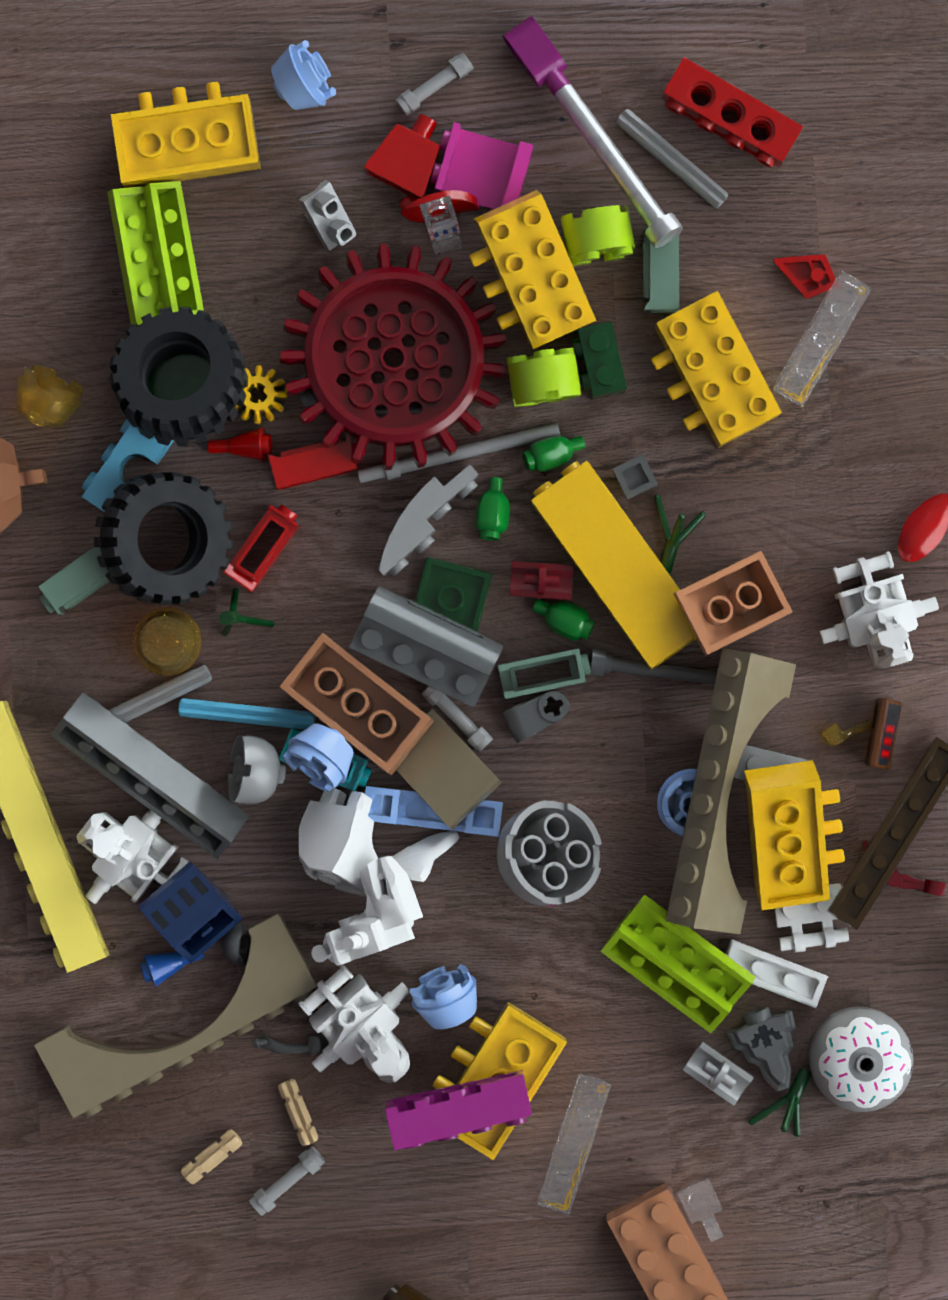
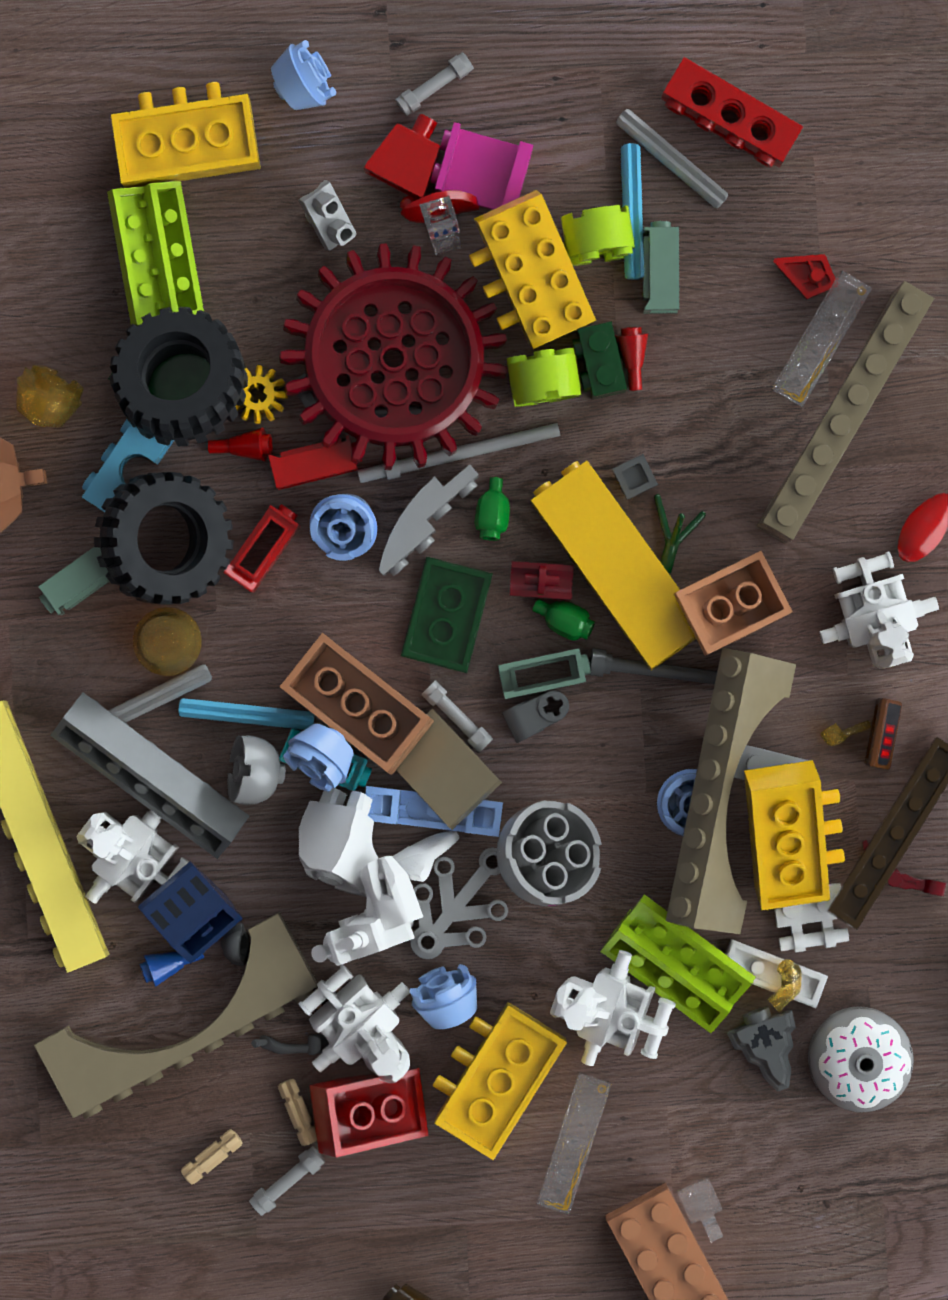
(232, 616): dark green plant -> none
(343, 526): none -> light blue cone
(367, 1112): none -> red slope
(426, 646): dark grey brick -> none
(454, 909): none -> light grey plant
(458, 1110): magenta wedge -> none
(545, 66): flat silver piece -> none
(551, 452): green plant -> none
(612, 1011): none -> white piece
(632, 347): none -> red cone
(633, 198): none -> medium azure axle
(714, 370): yellow piece -> none
(717, 1073): light grey hips -> none
(790, 984): none -> clear yellow arm
(793, 1109): dark green plant -> none
(846, 413): none -> dark tan arch

